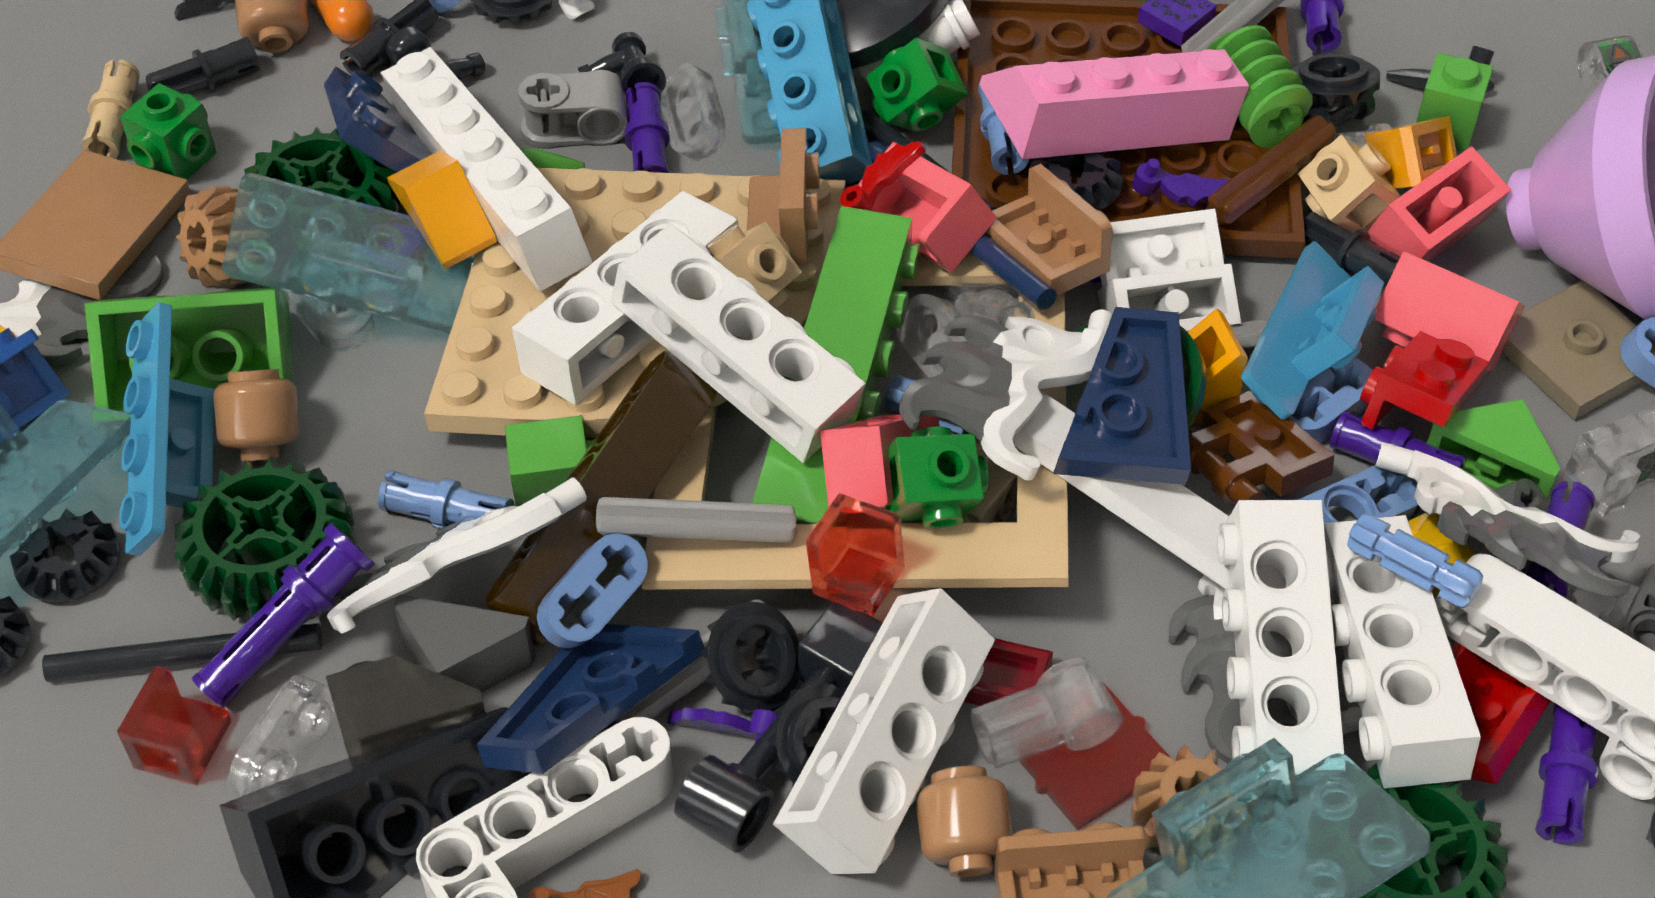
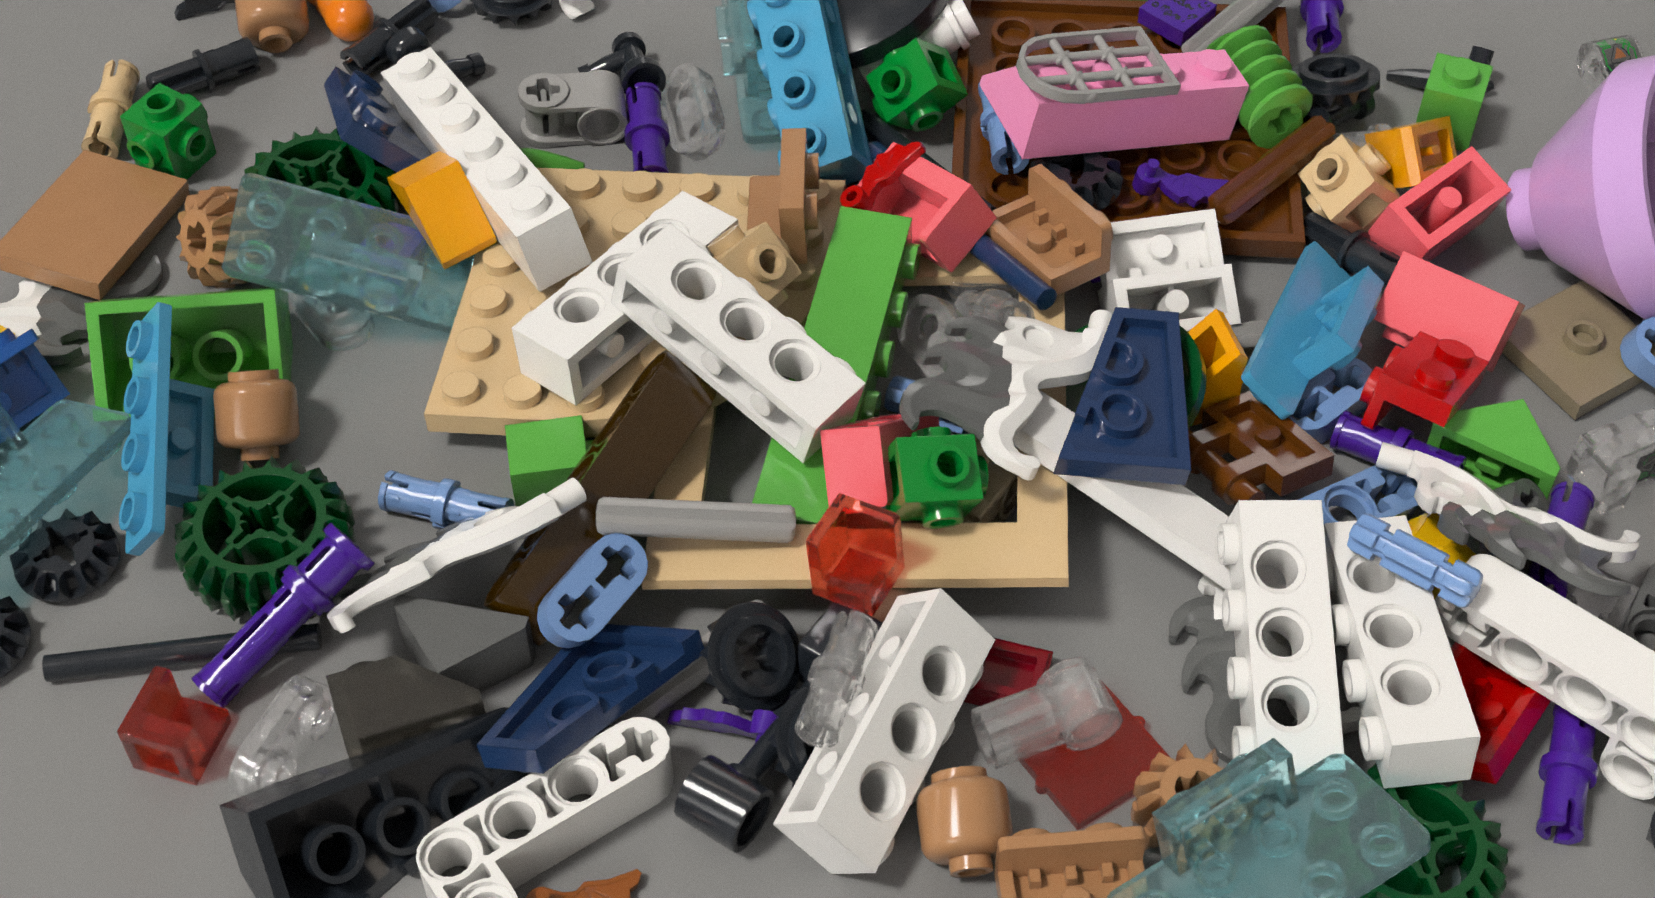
(836, 679): none -> clear pin
(1045, 85): none -> light grey window

